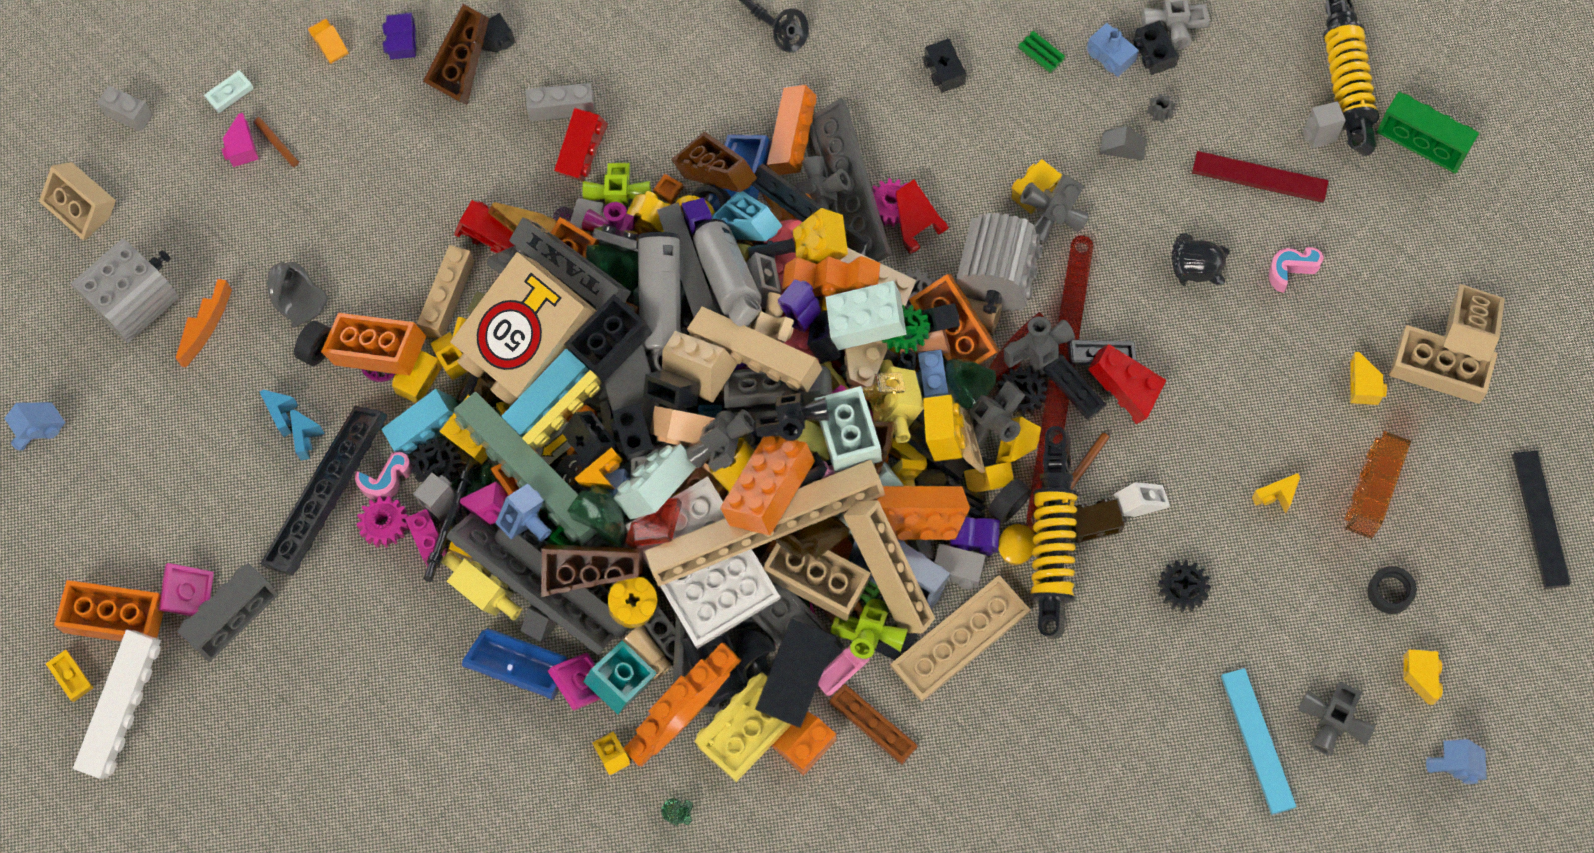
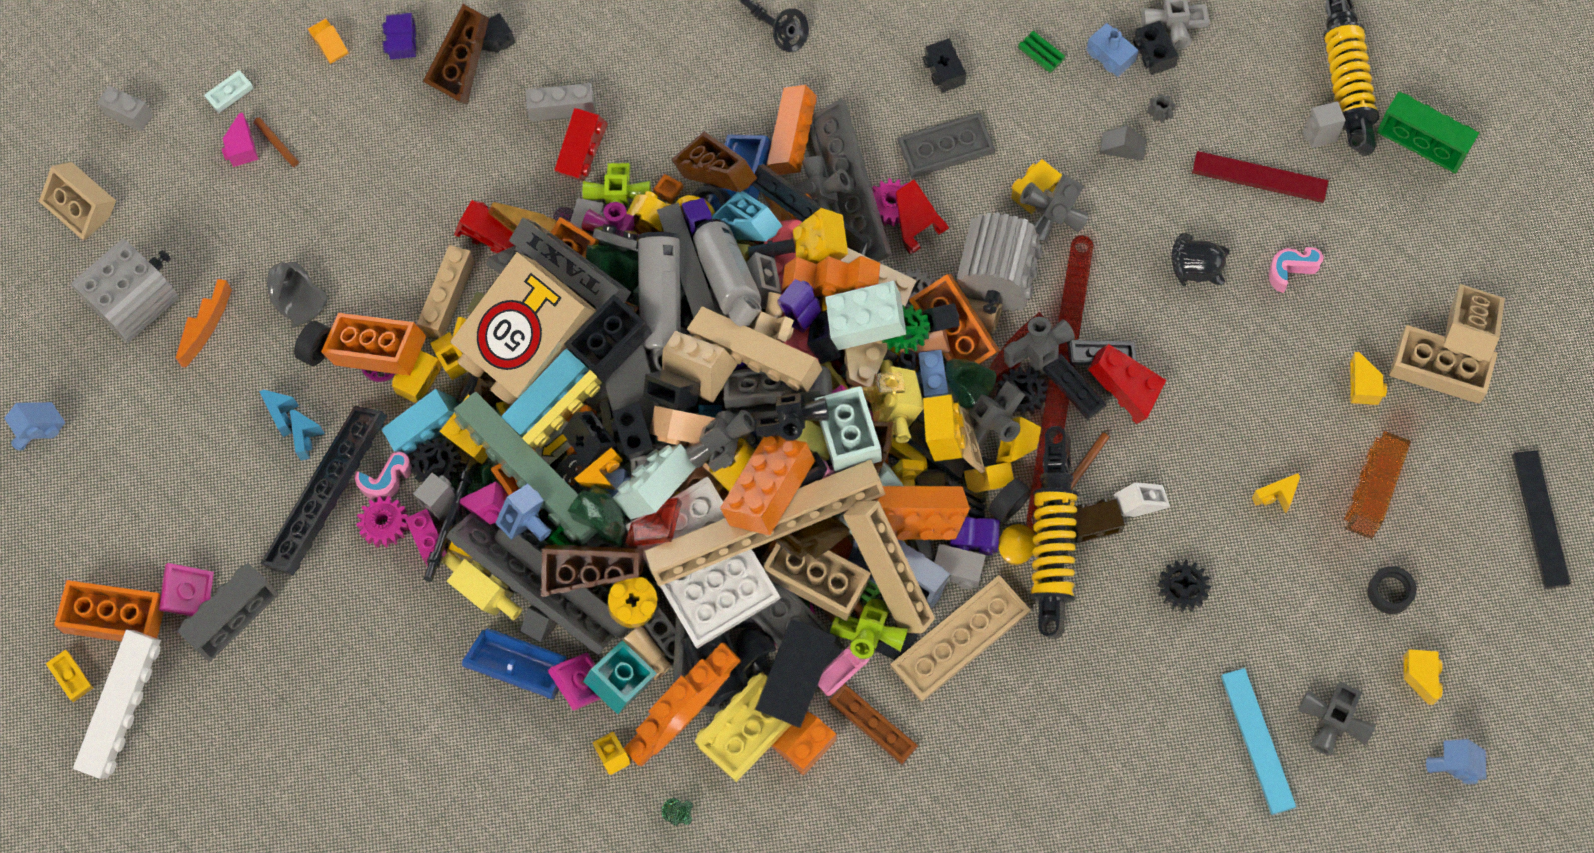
(945, 145): none -> dark grey tile

